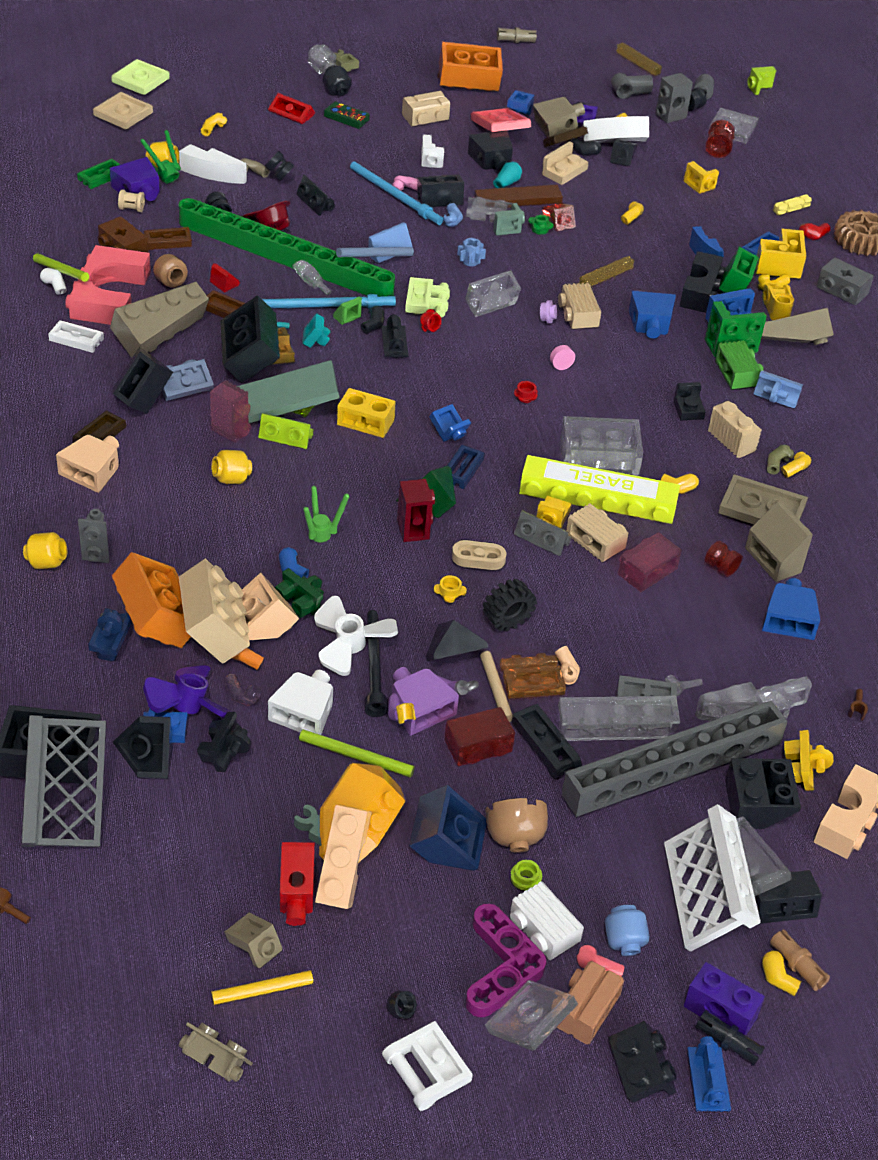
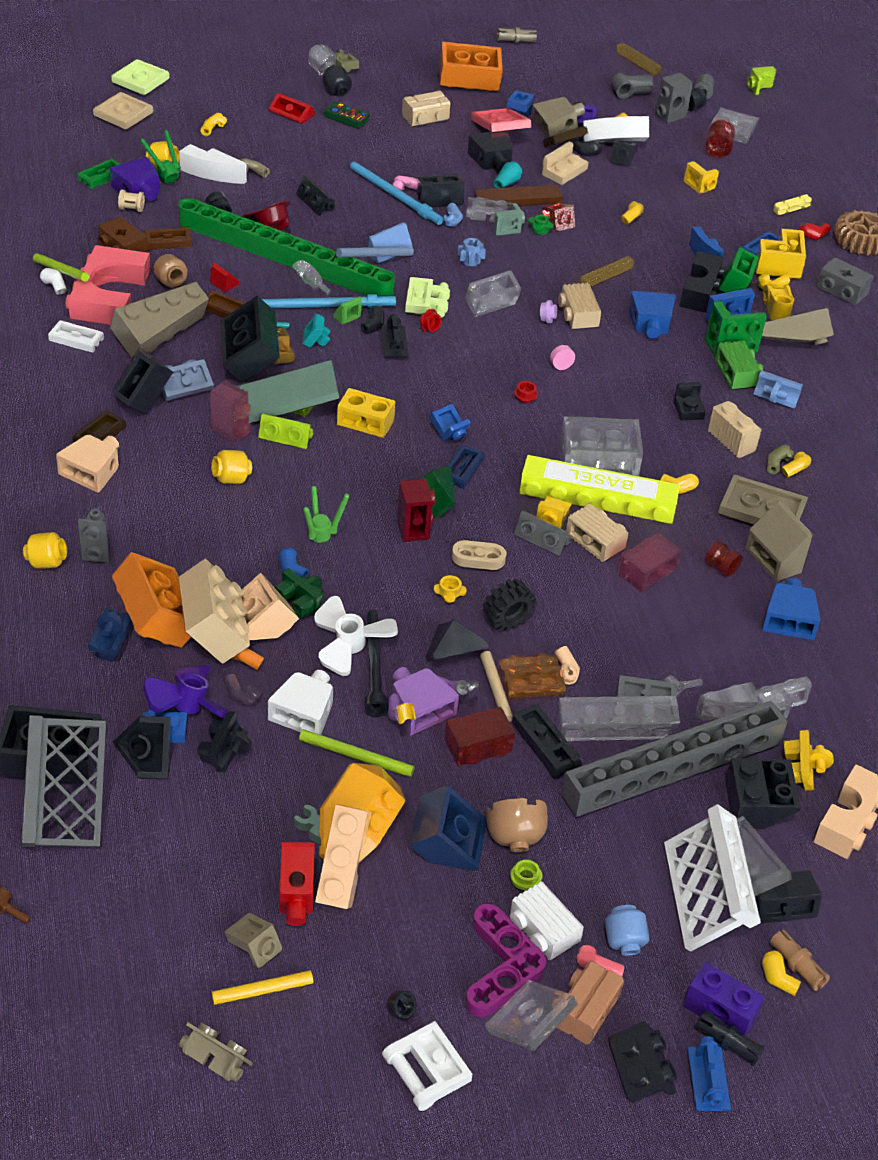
(283, 169): black wheel -> none
(431, 155): white bracket -> none
(858, 705): reddish brown hand -> none

